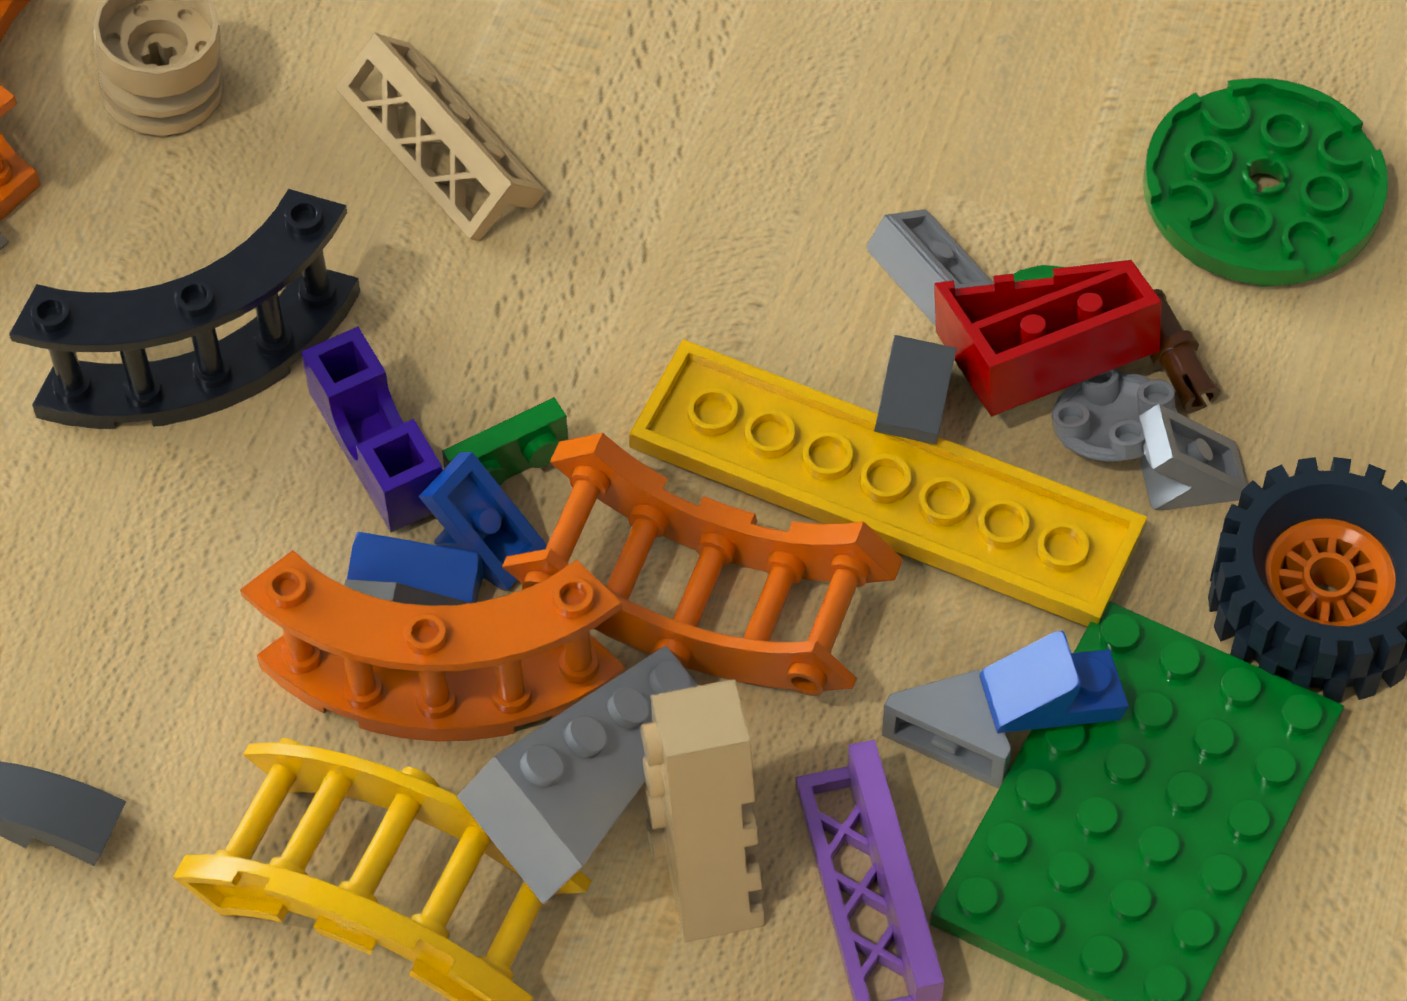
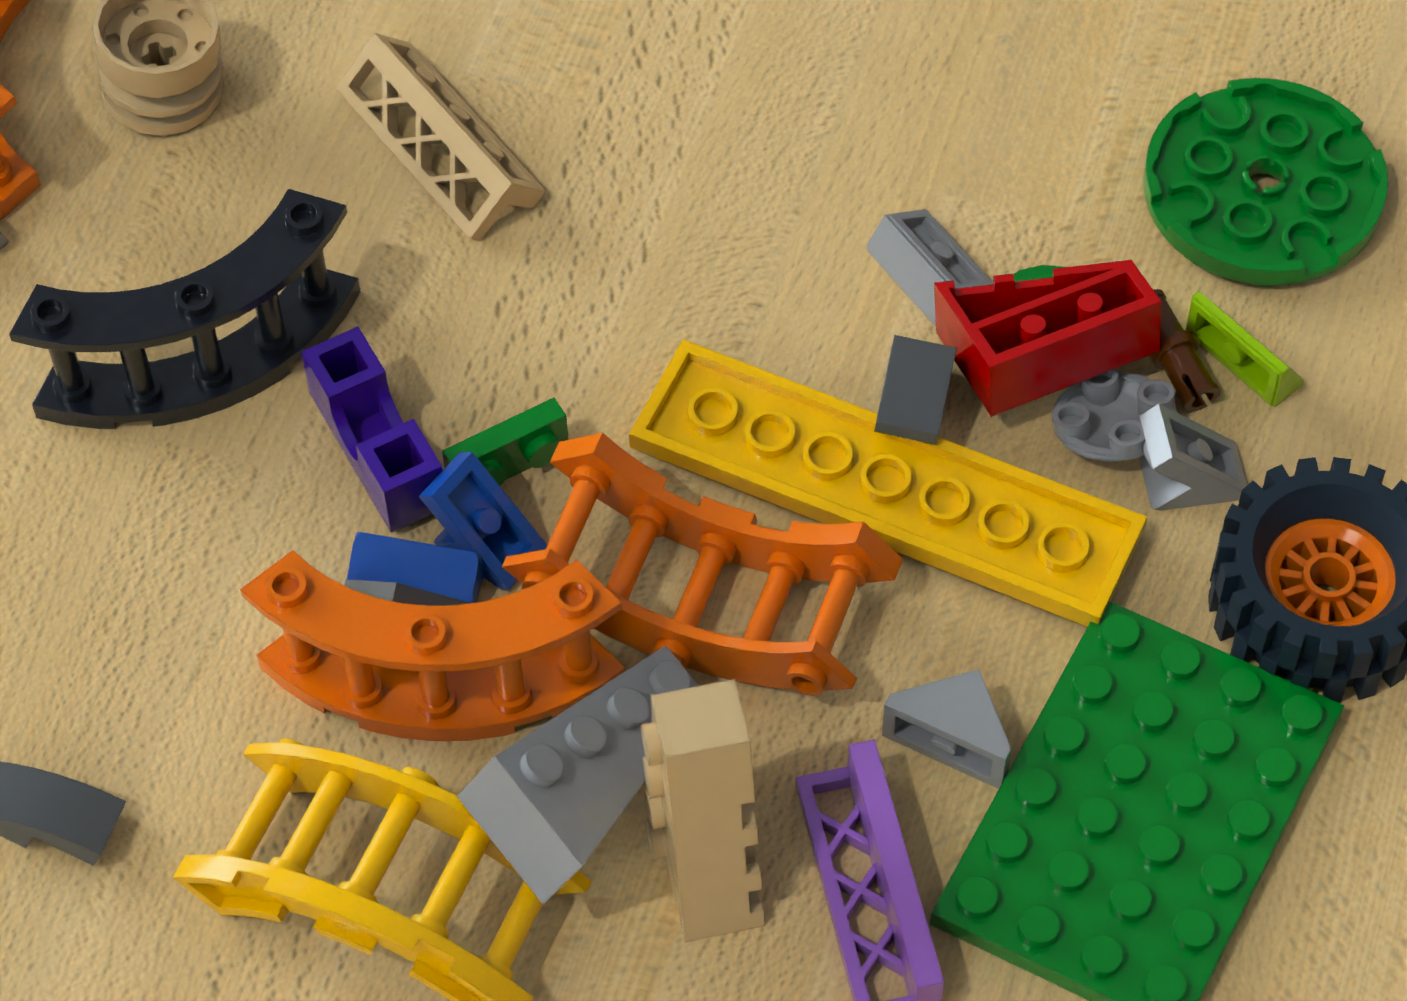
(1052, 687): slope -> none
(1241, 351): none -> lime slope

